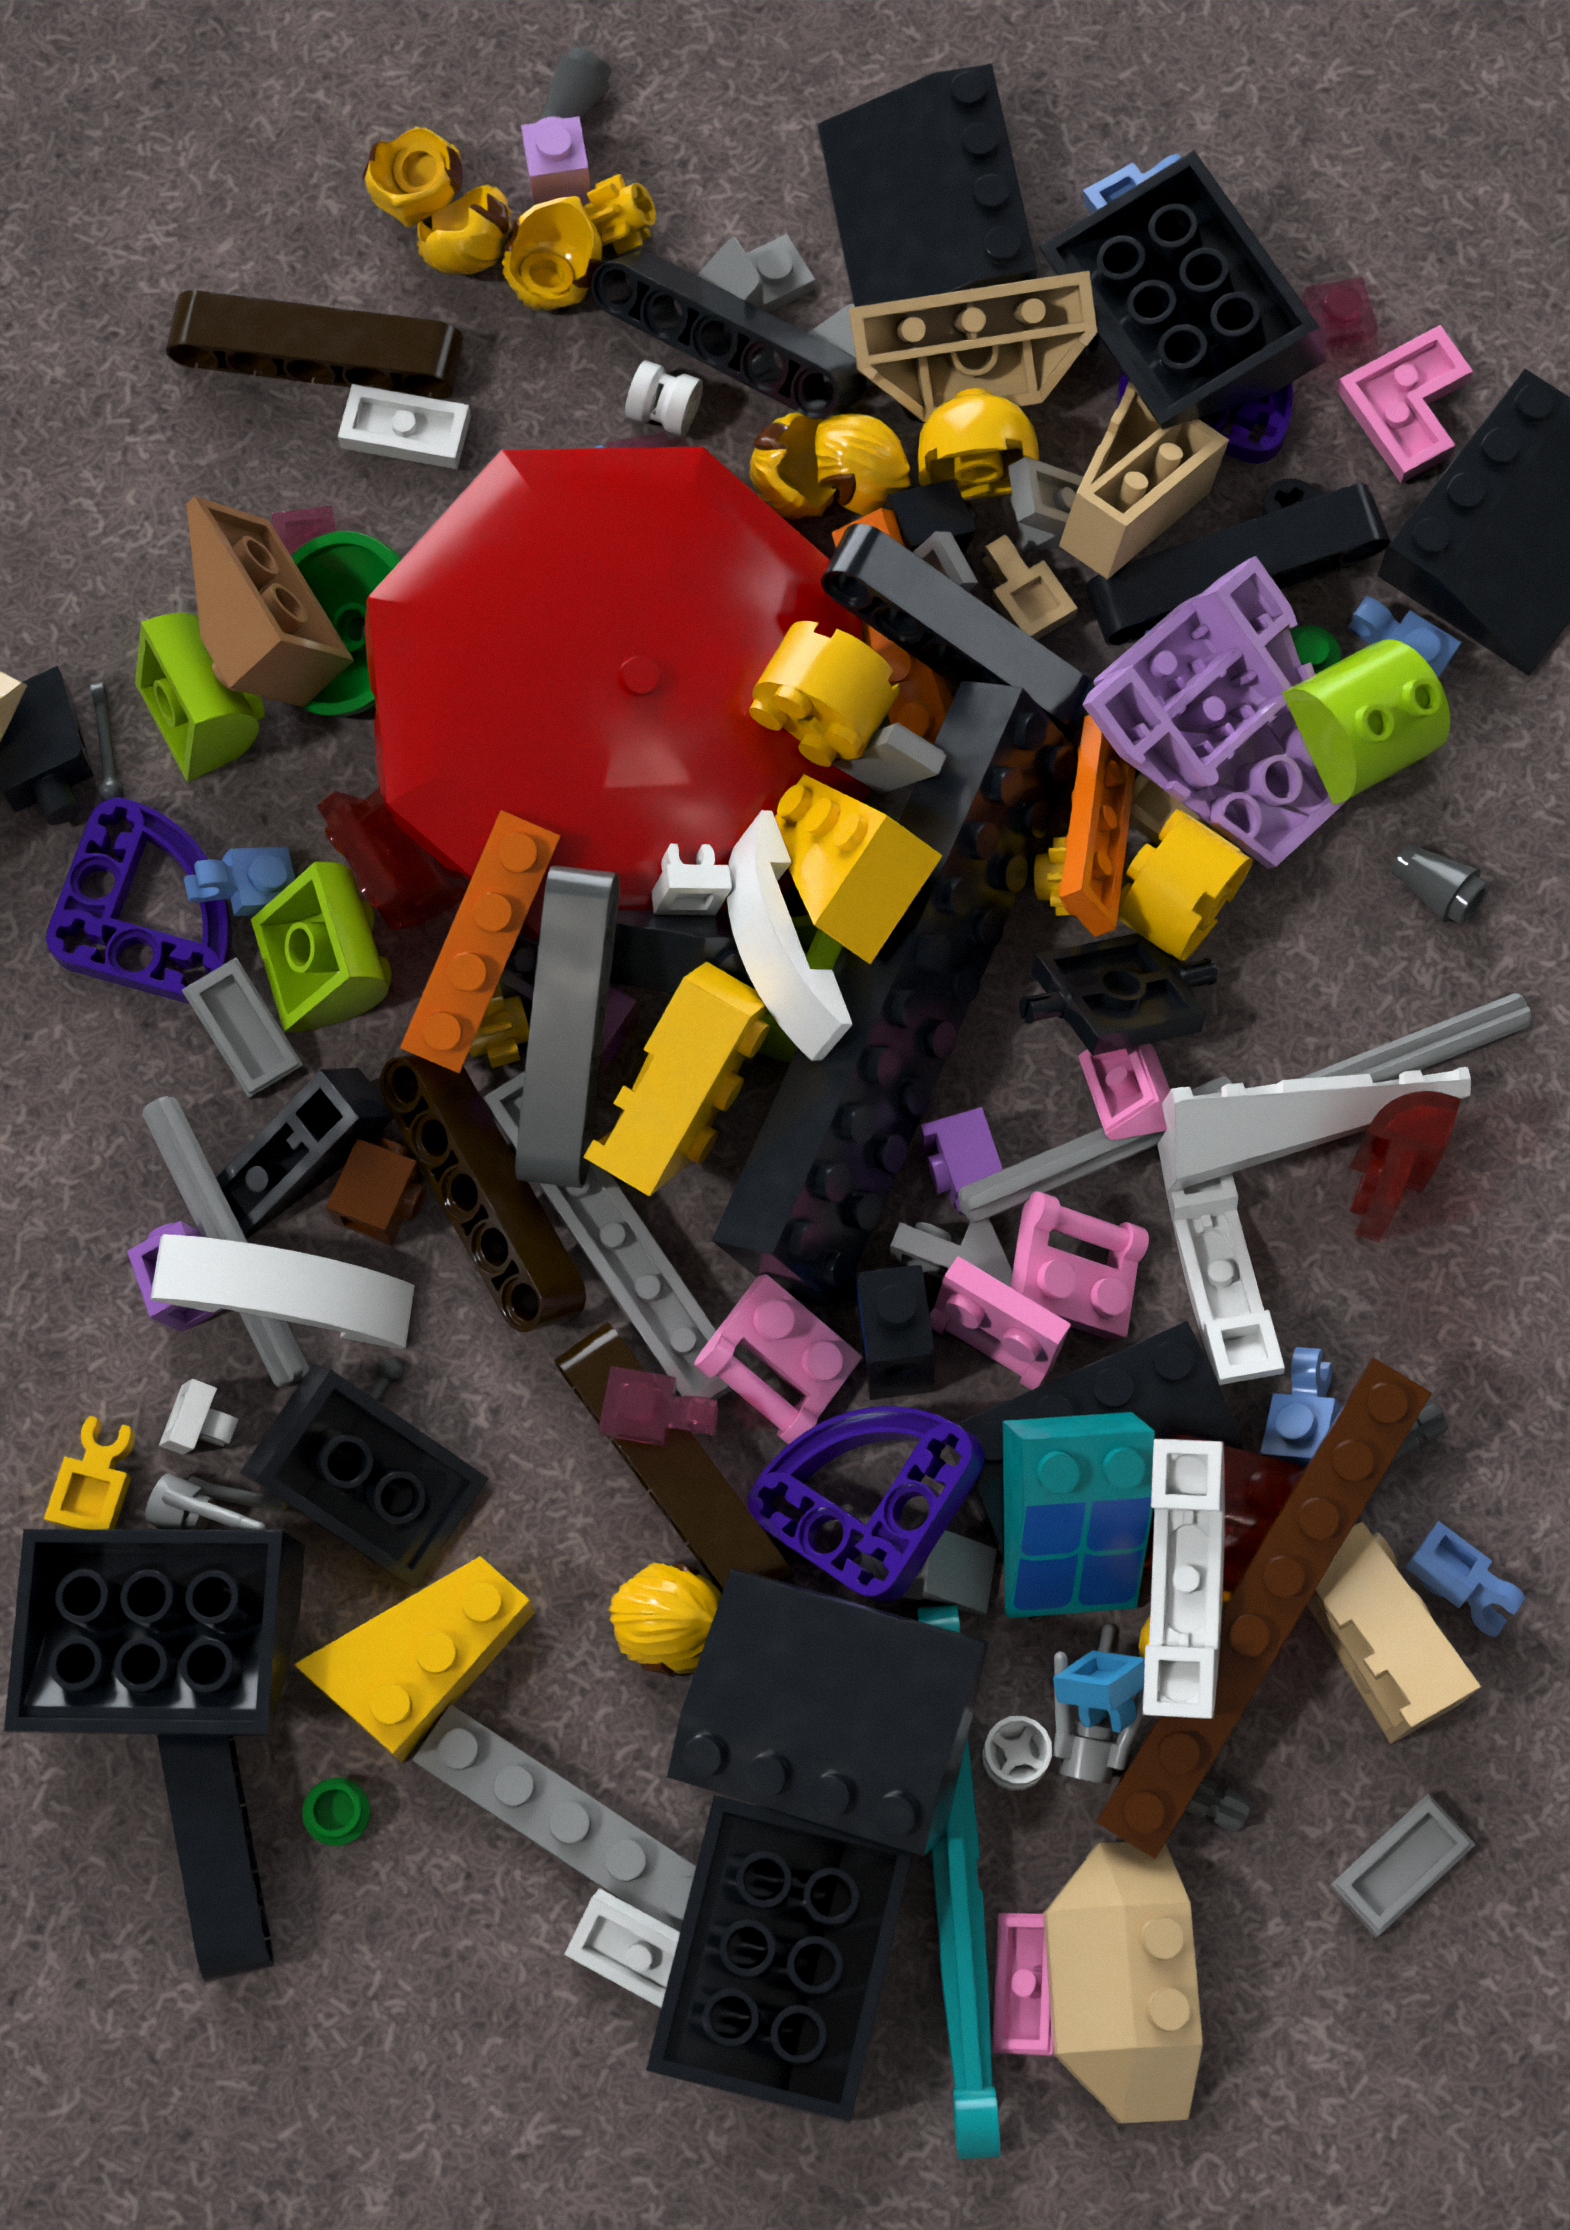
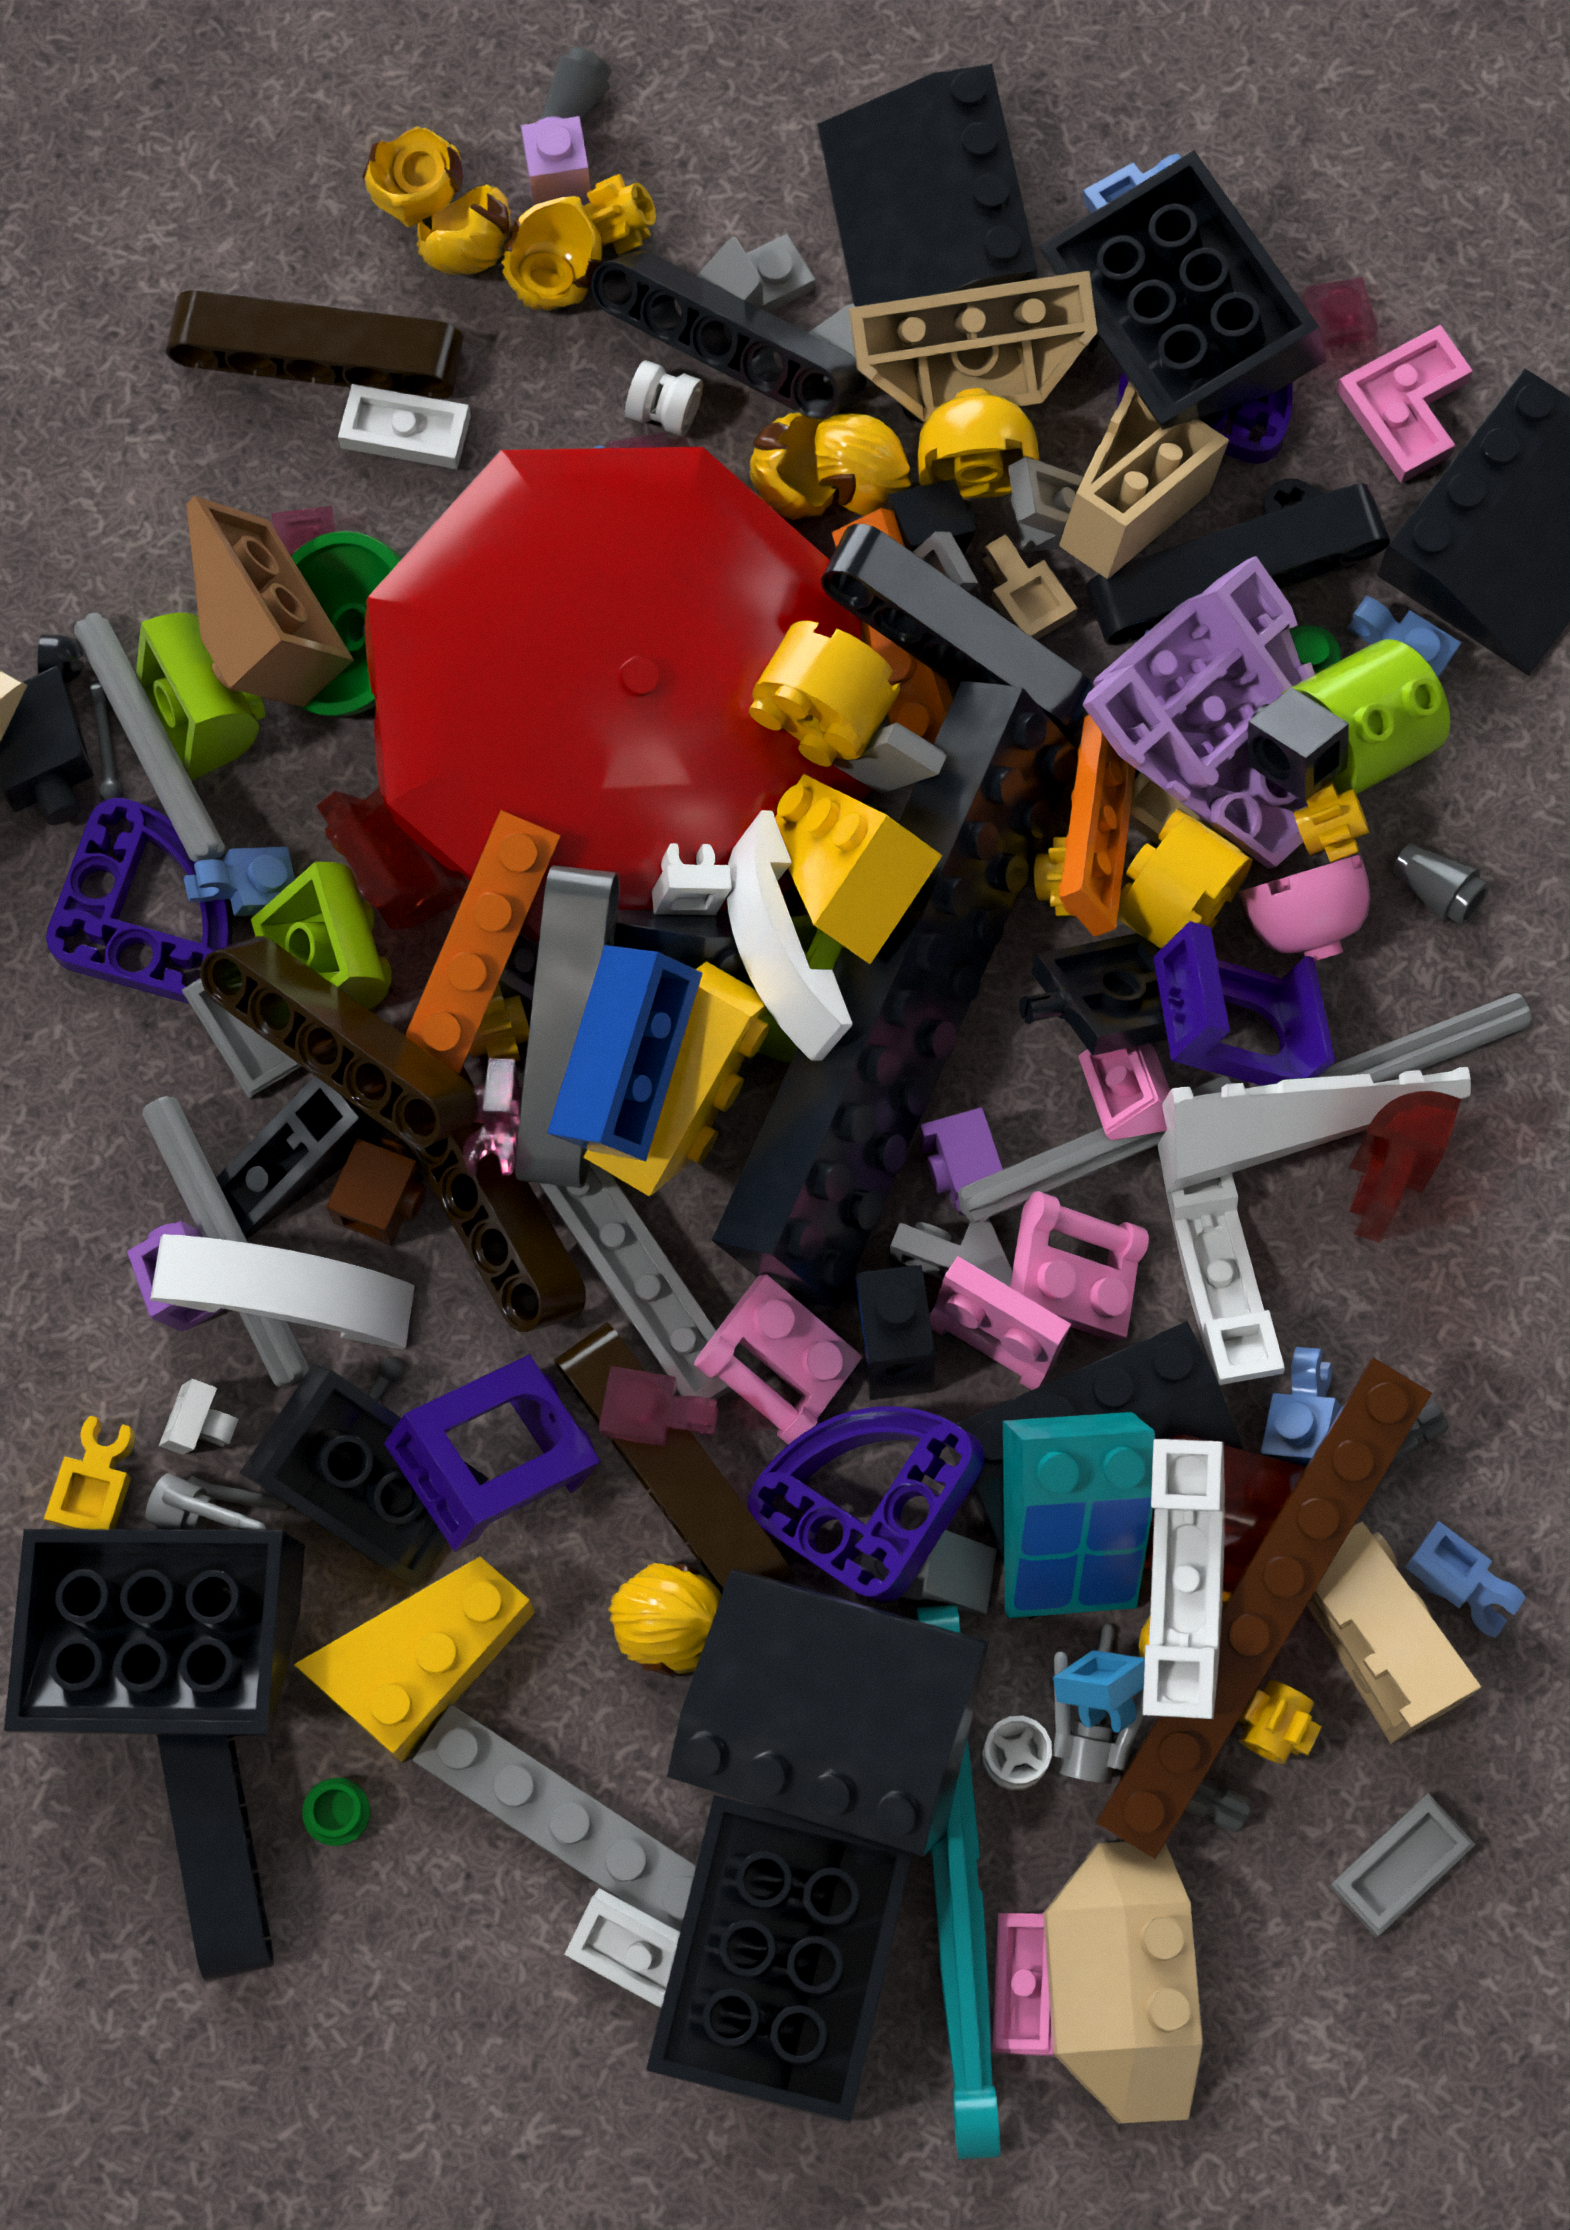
(60, 652): none -> black hinge
(149, 738): none -> light grey axle
(339, 1041): none -> dark brown beam
(443, 1479): none -> dark purple panel
(500, 1112): none -> clear pink plate
(625, 1052): none -> blue brick
(1195, 1016): none -> dark purple panel
(1278, 1723): none -> yellow gear
(1297, 744): none -> black brick
(1310, 908): none -> bright pink cylinder
(1332, 823): none -> yellow gear

